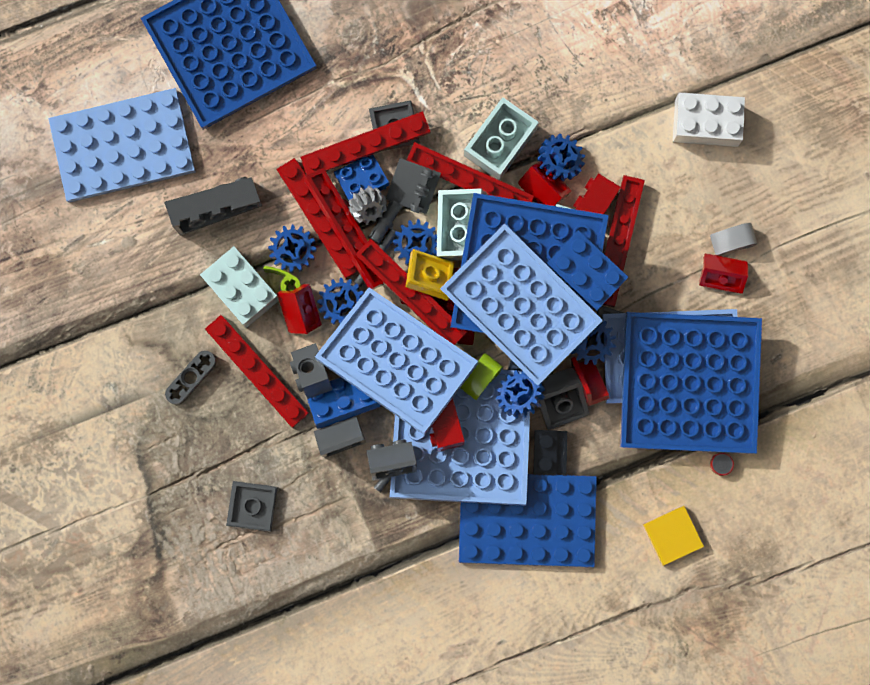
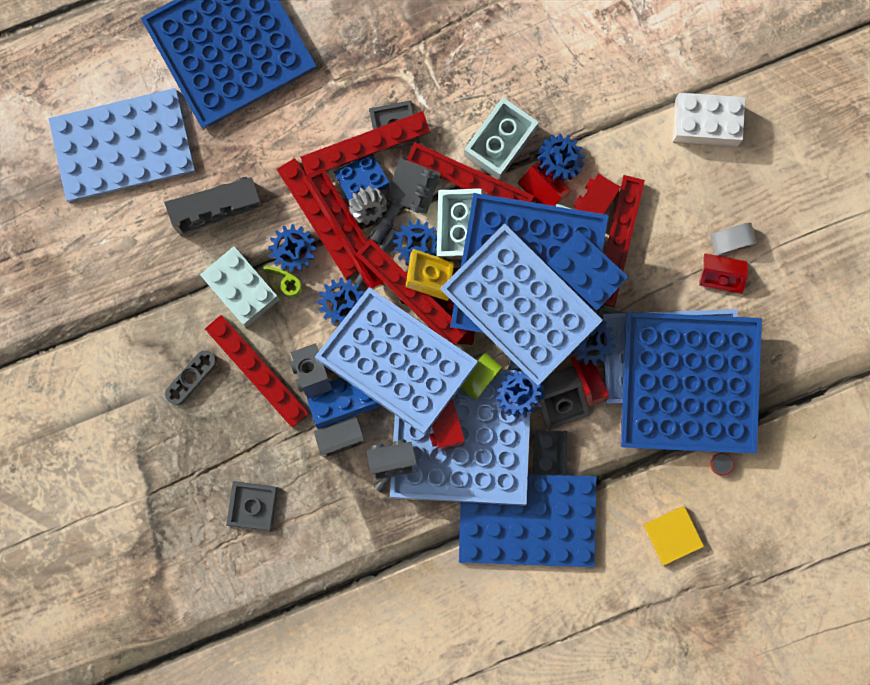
(299, 310): red panel -> none

